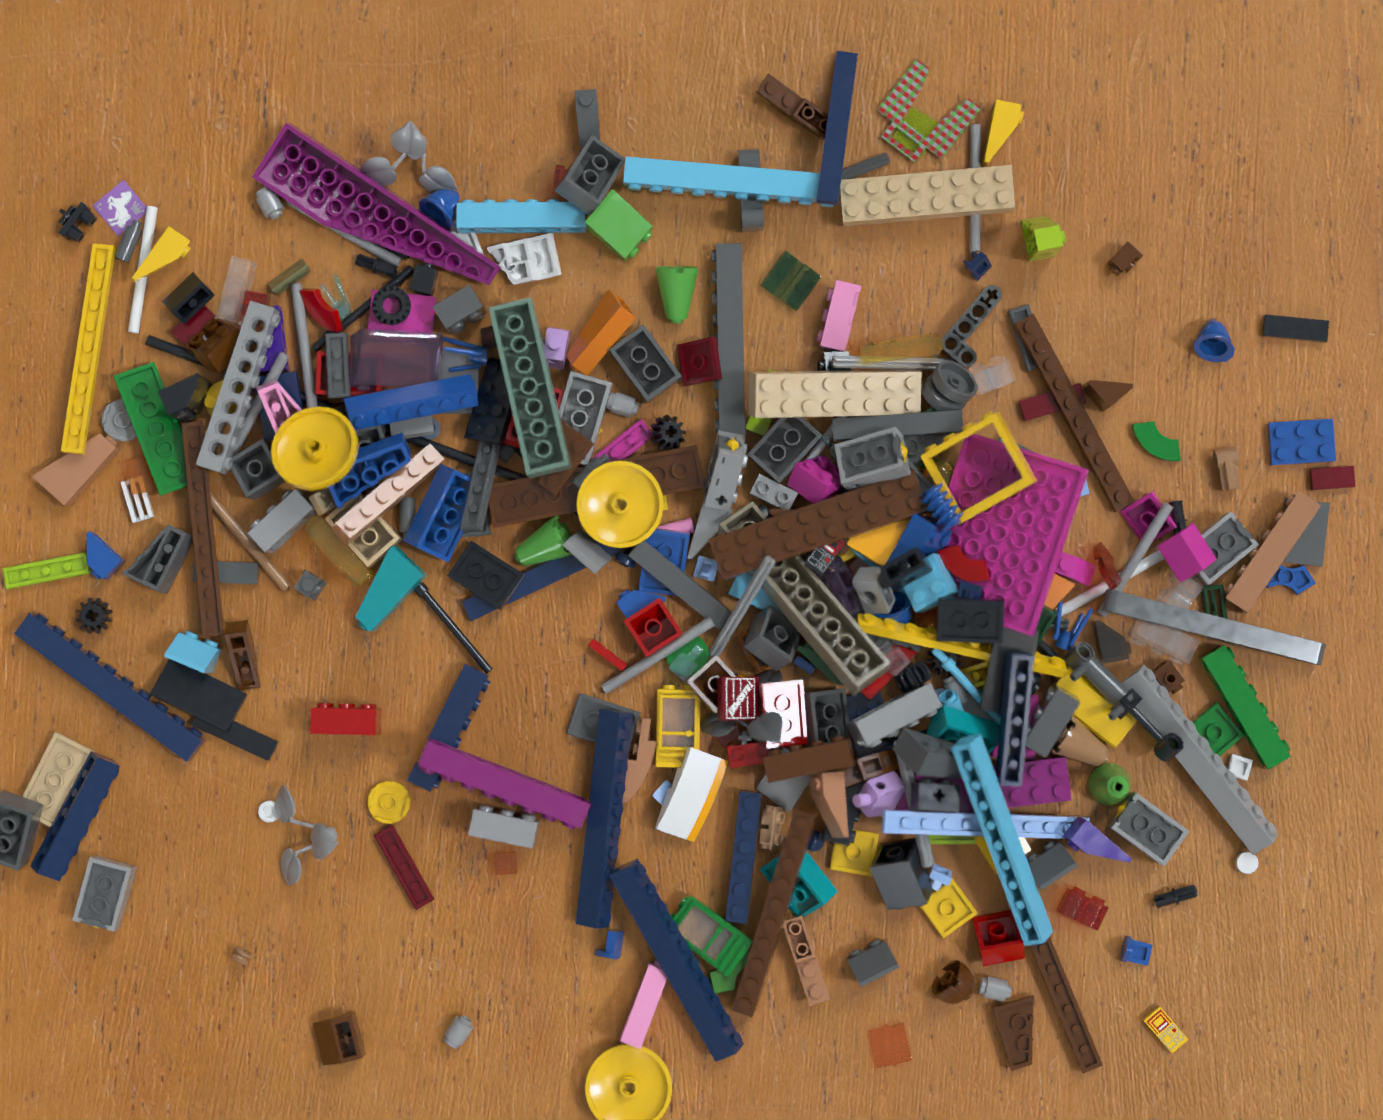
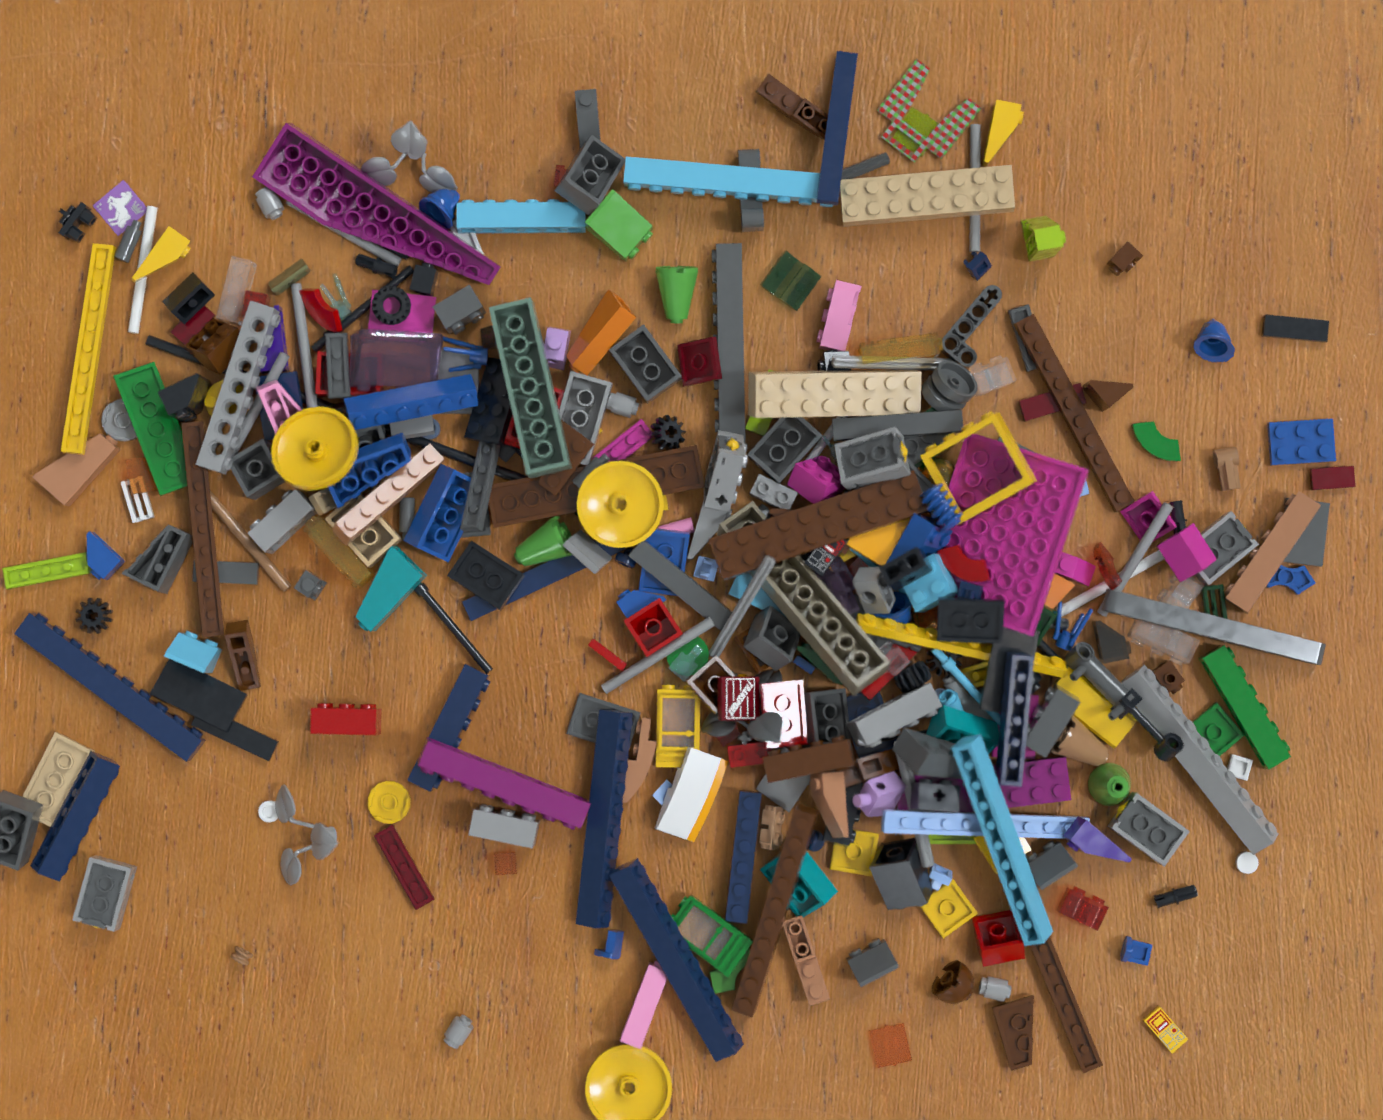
(339, 1039): reddish brown slope -> none
(528, 258): white slope -> none

